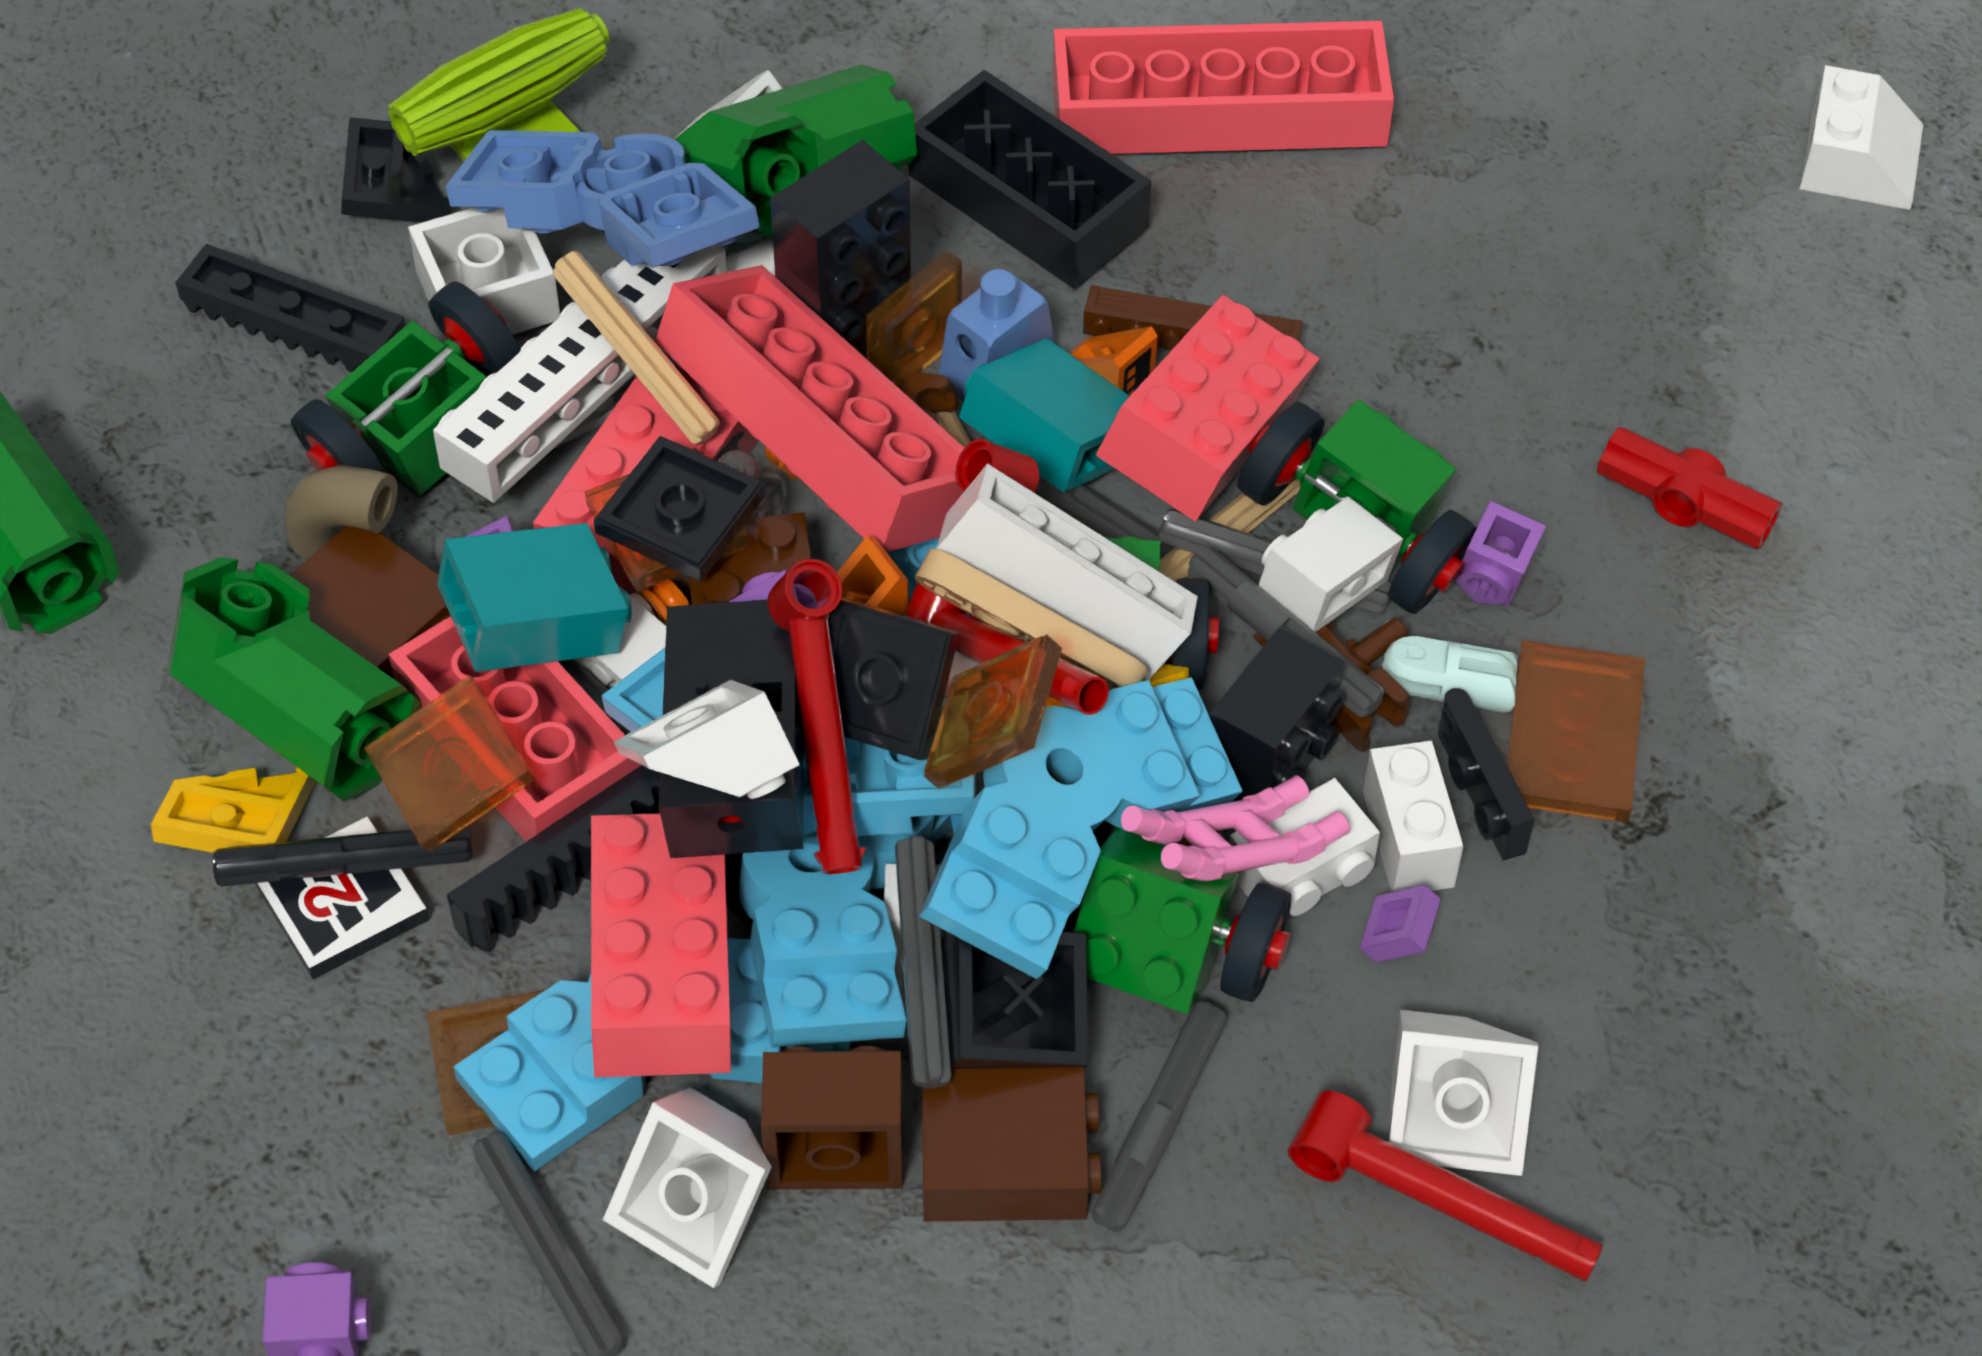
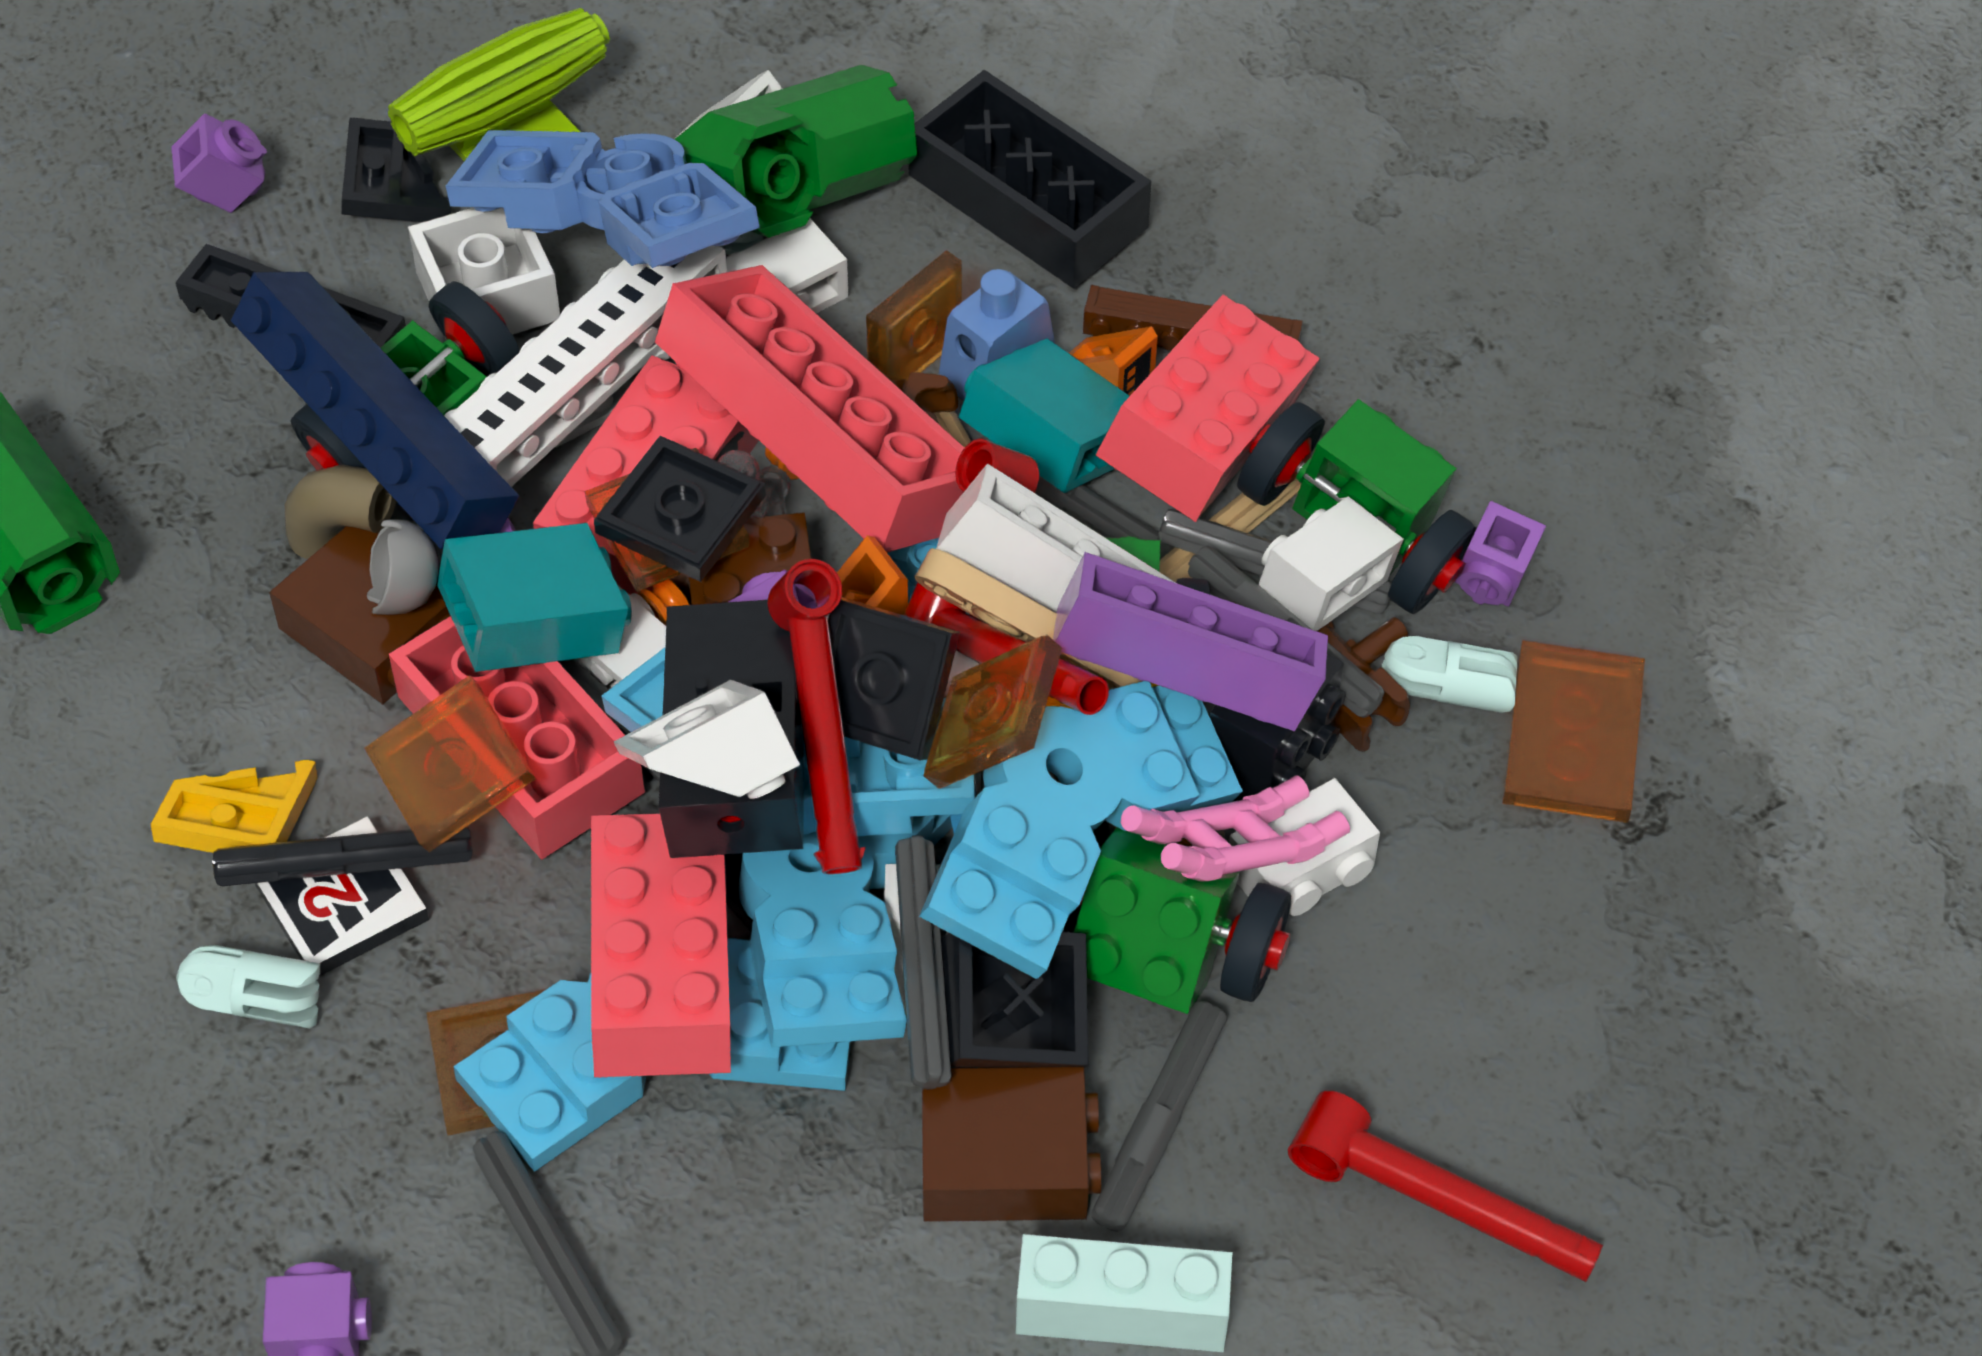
(219, 162): none -> medium lavender brick
(251, 985): none -> light aqua arm
(293, 686): green brick -> none
(373, 407): none -> dark blue brick
(402, 568): none -> light grey hair
(544, 864): black gear -> none
(636, 347): tan axle -> none
(690, 1184): white slope -> none
(832, 1119): reddish brown brick -> none
(844, 238): black brick -> none
(1123, 1293): none -> light aqua brick
(1190, 642): none -> medium lavender brick
(1225, 86): coral brick -> none
(1400, 923): medium lavender plate -> none
(1413, 816): white brick -> none
(1461, 1092): white slope -> none
(1479, 769): black hinge -> none
(1689, 487): red piece -> none
(1861, 141): white slope -> none

